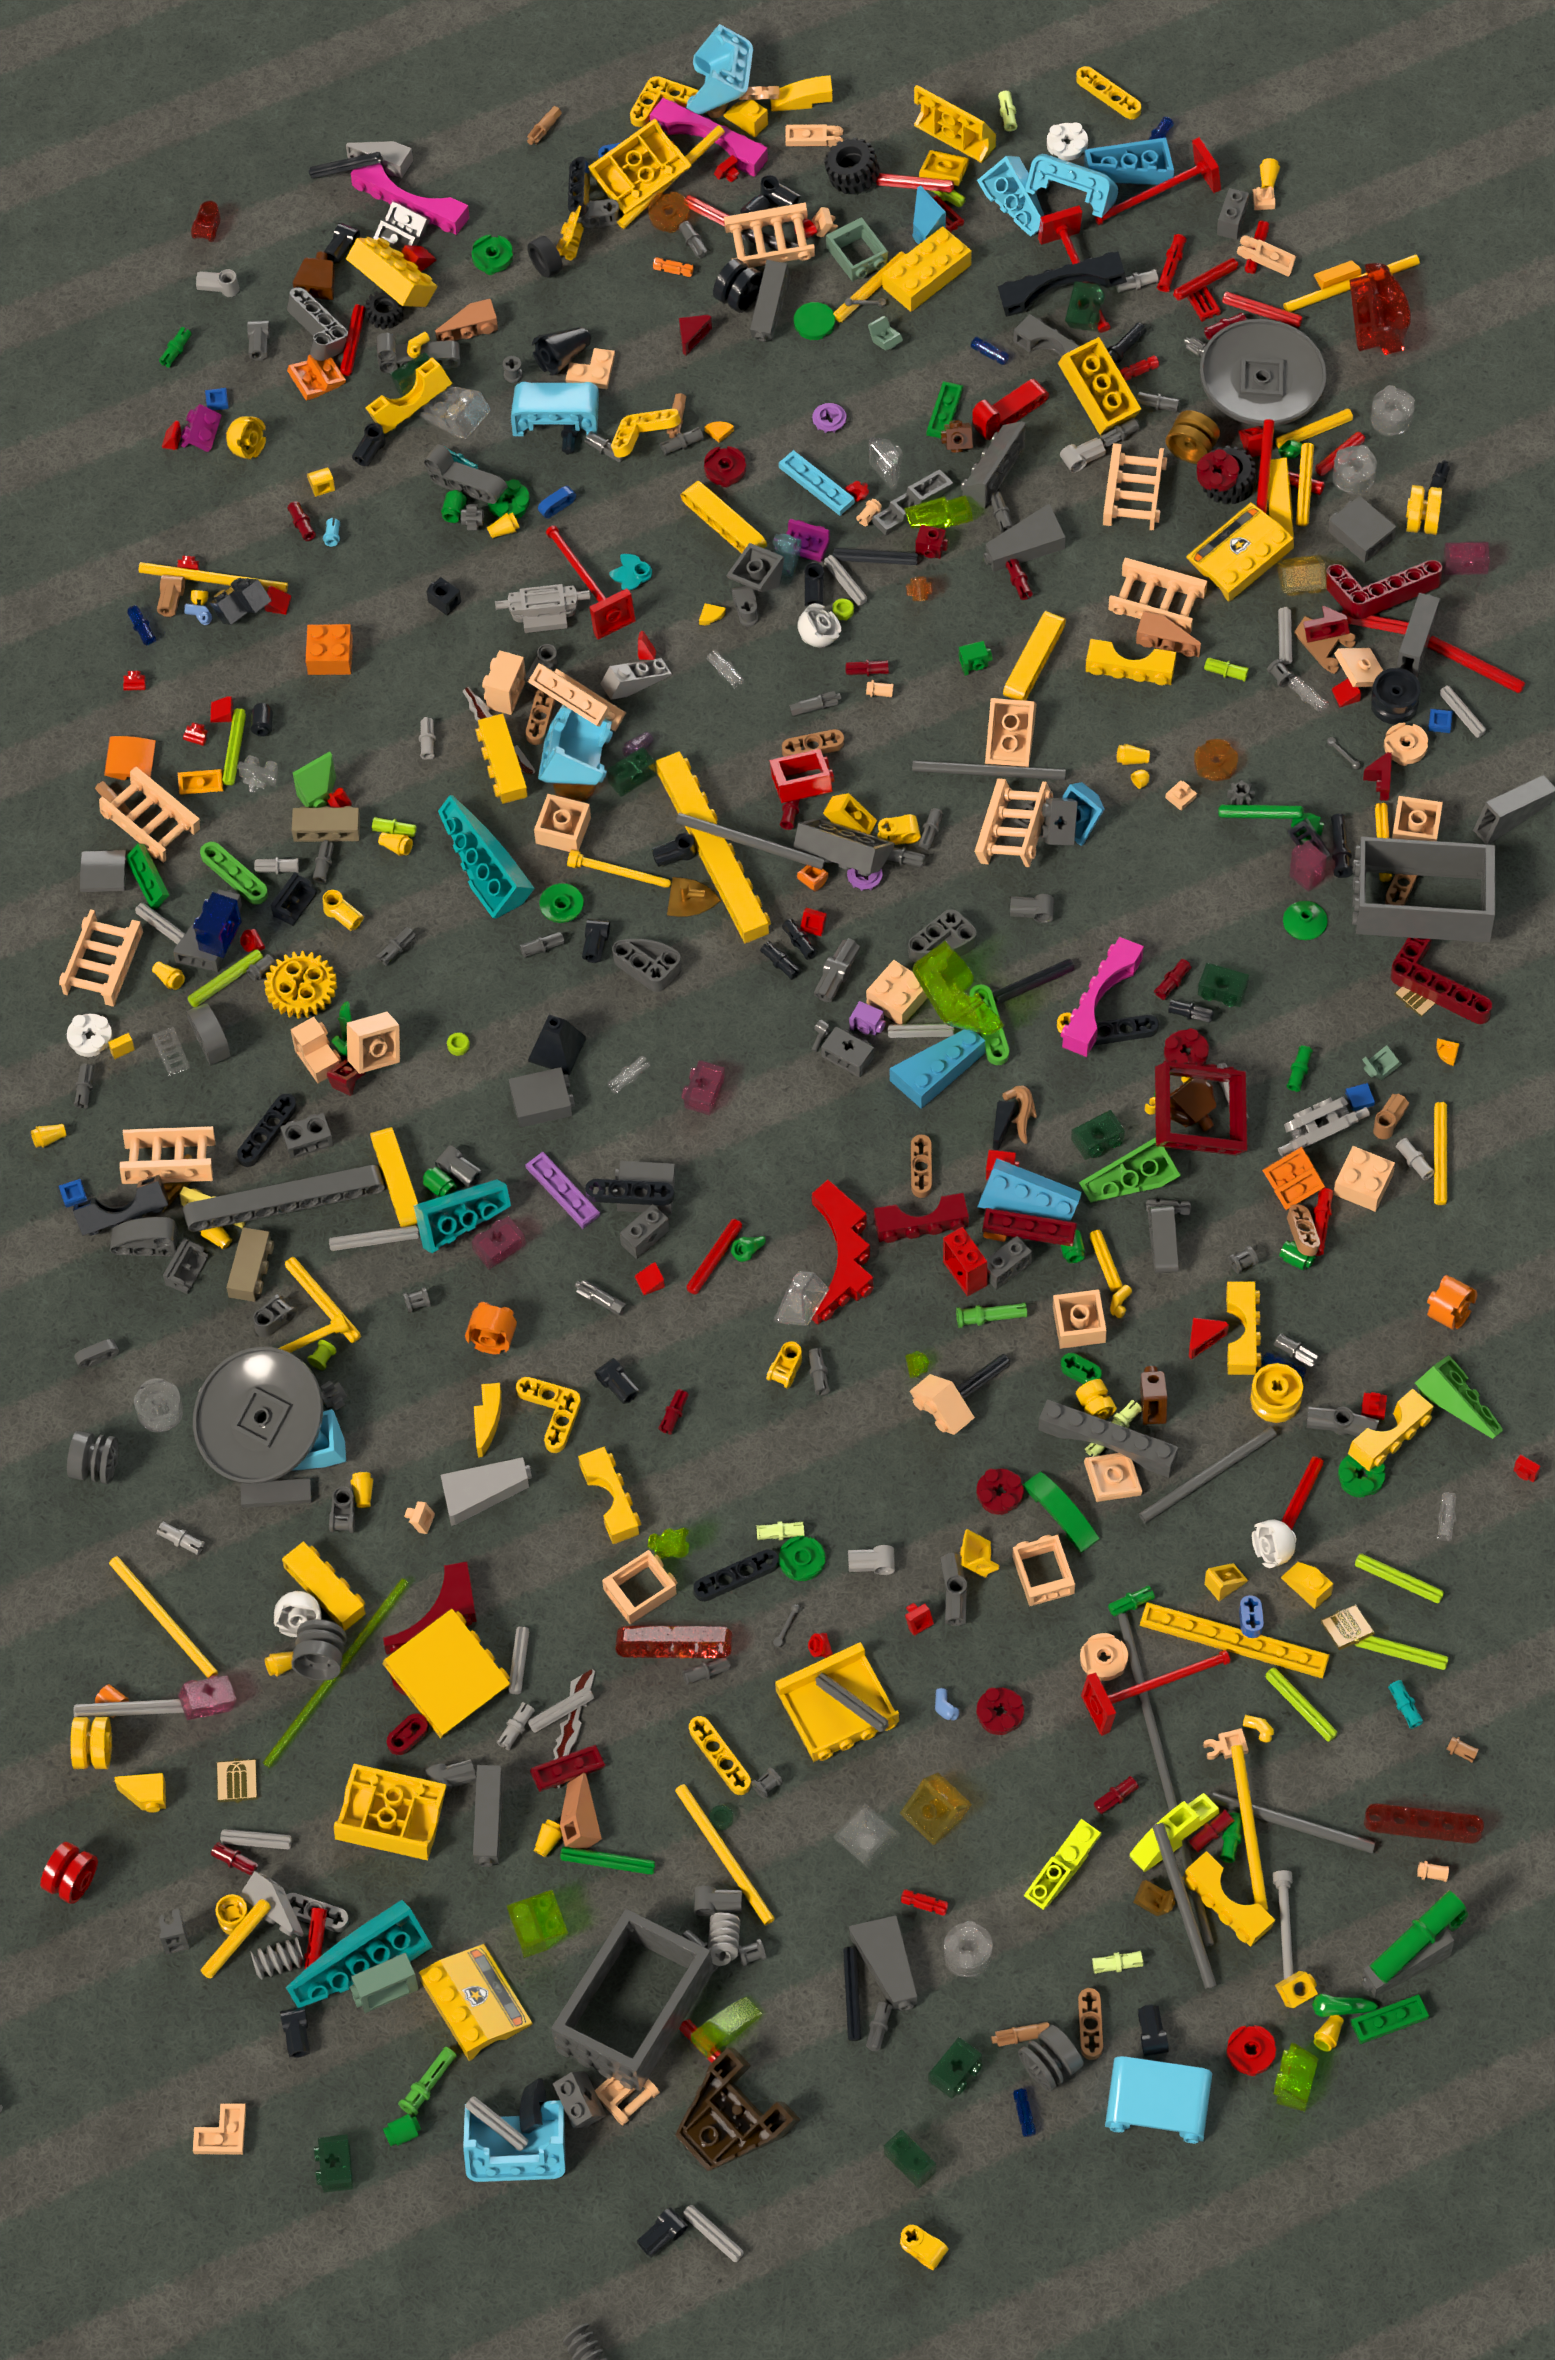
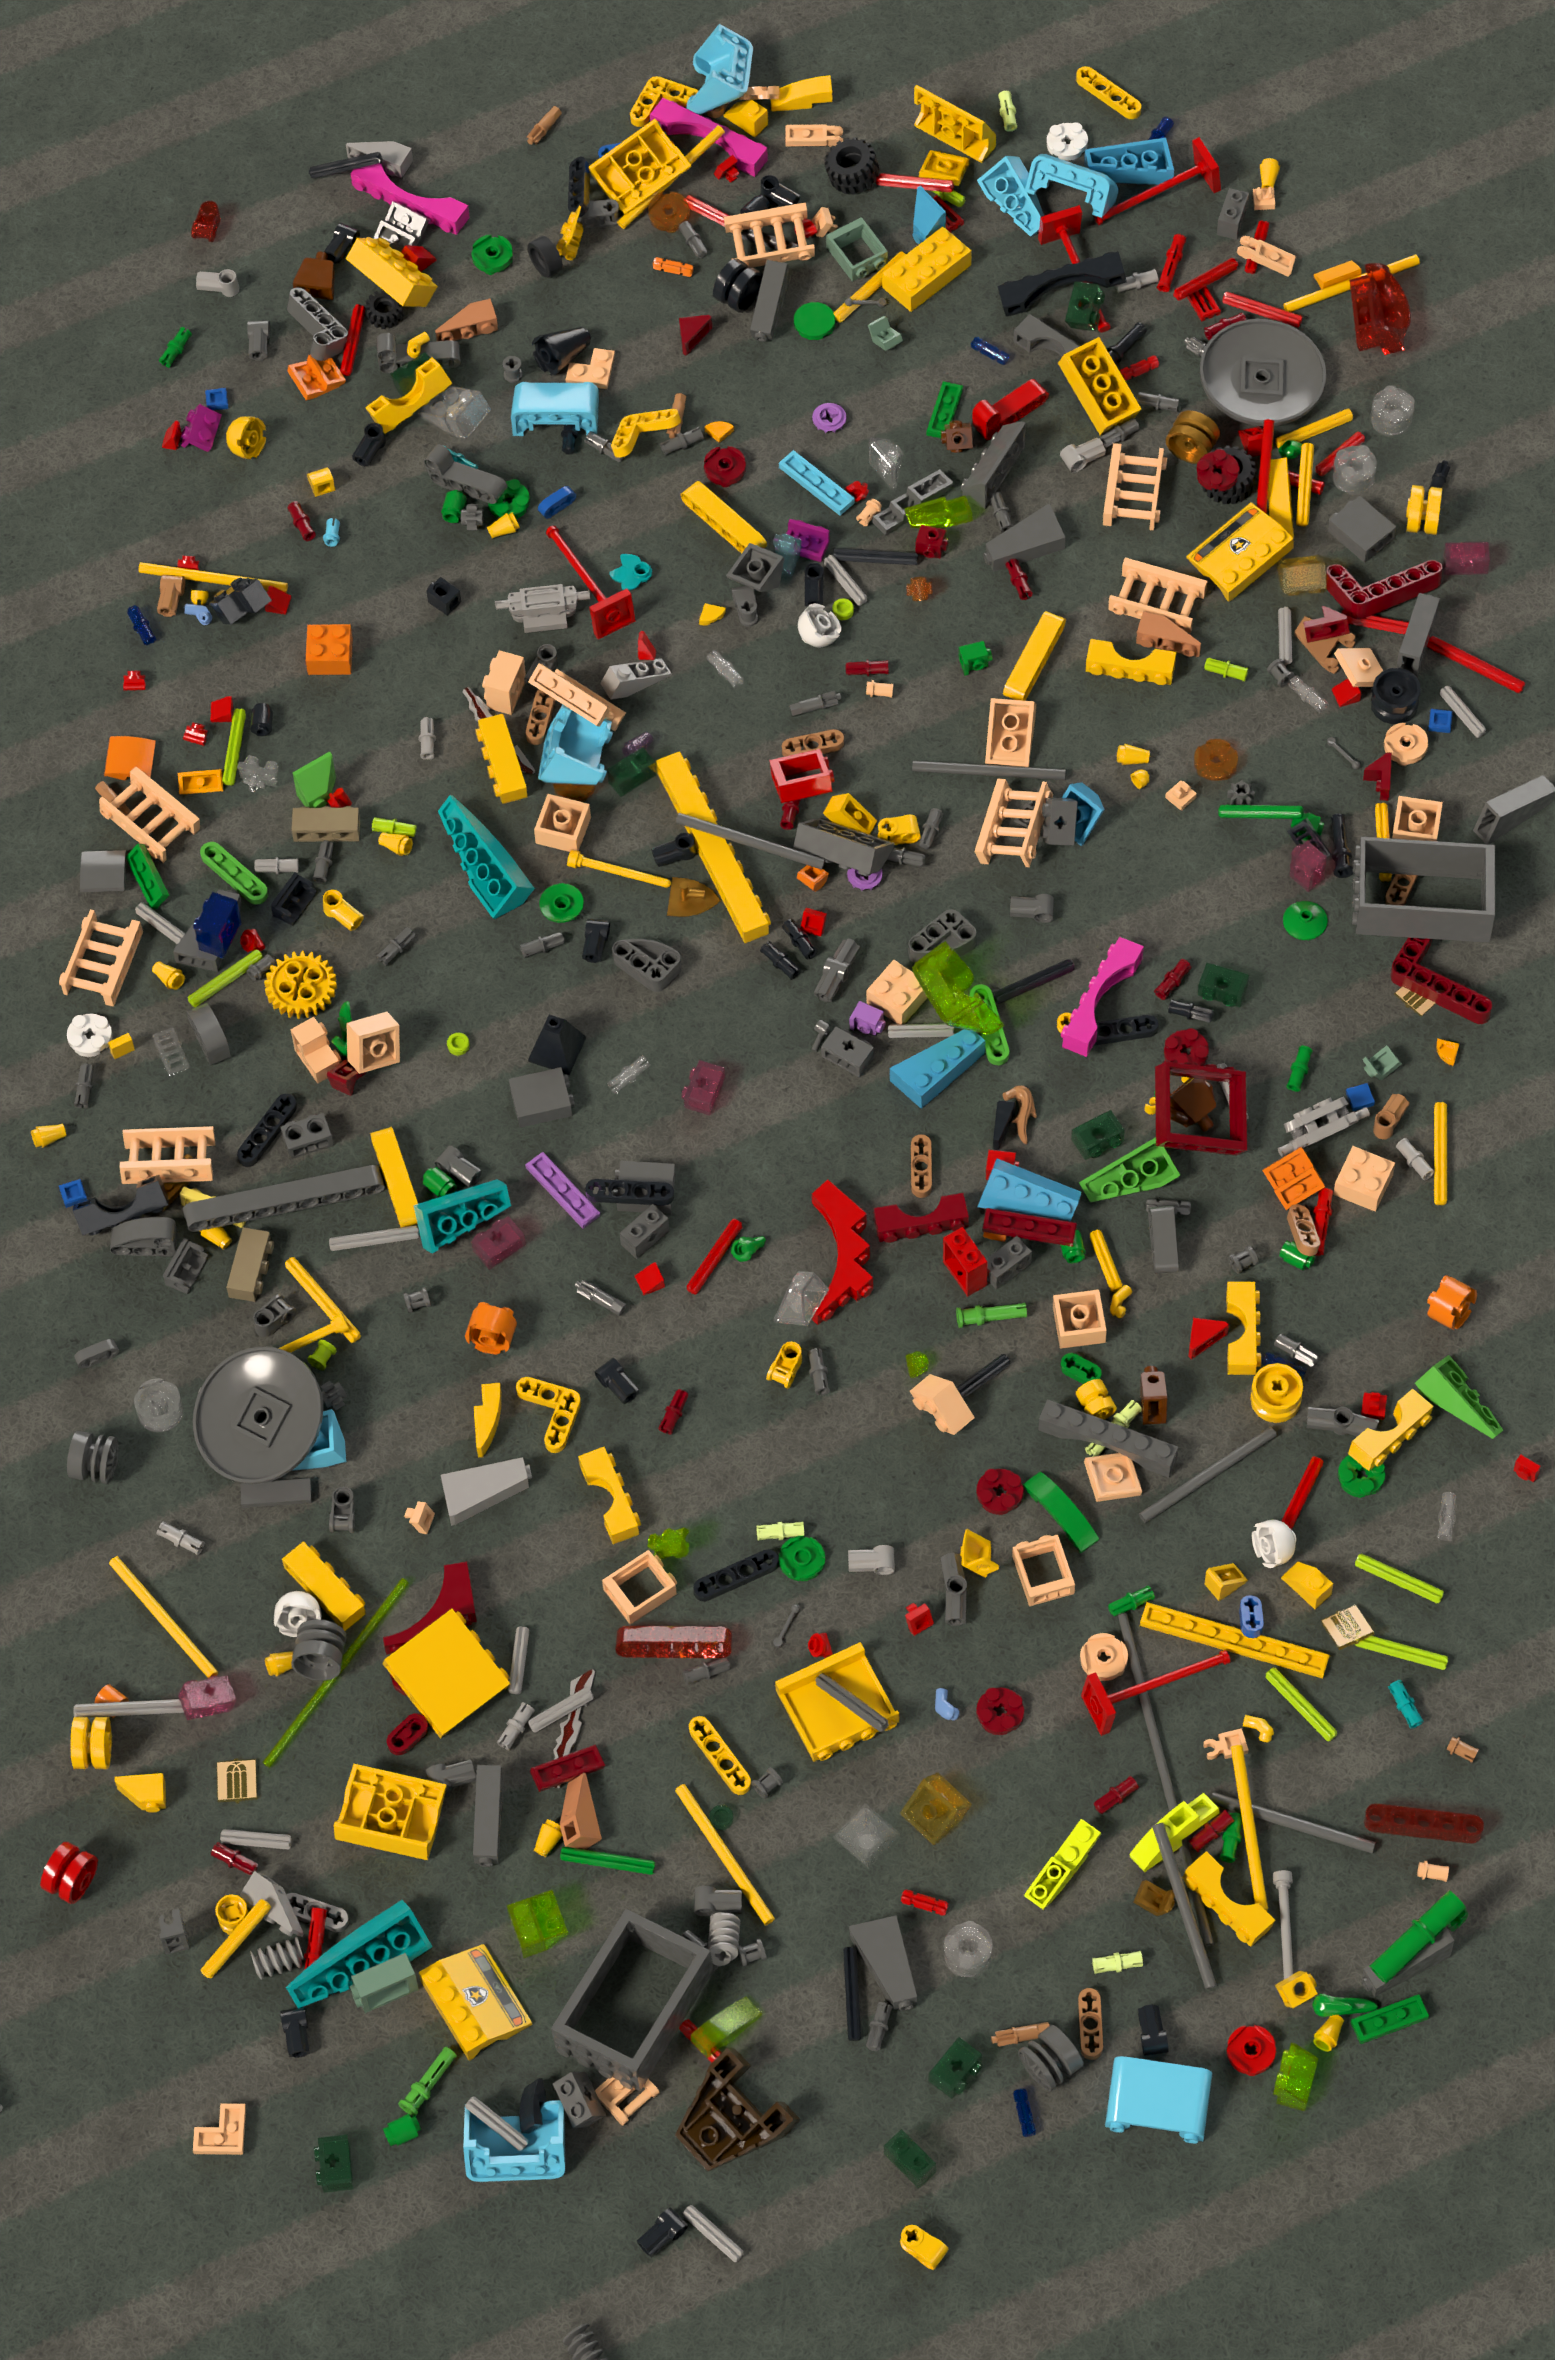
(362, 1488): yellow cone -> none

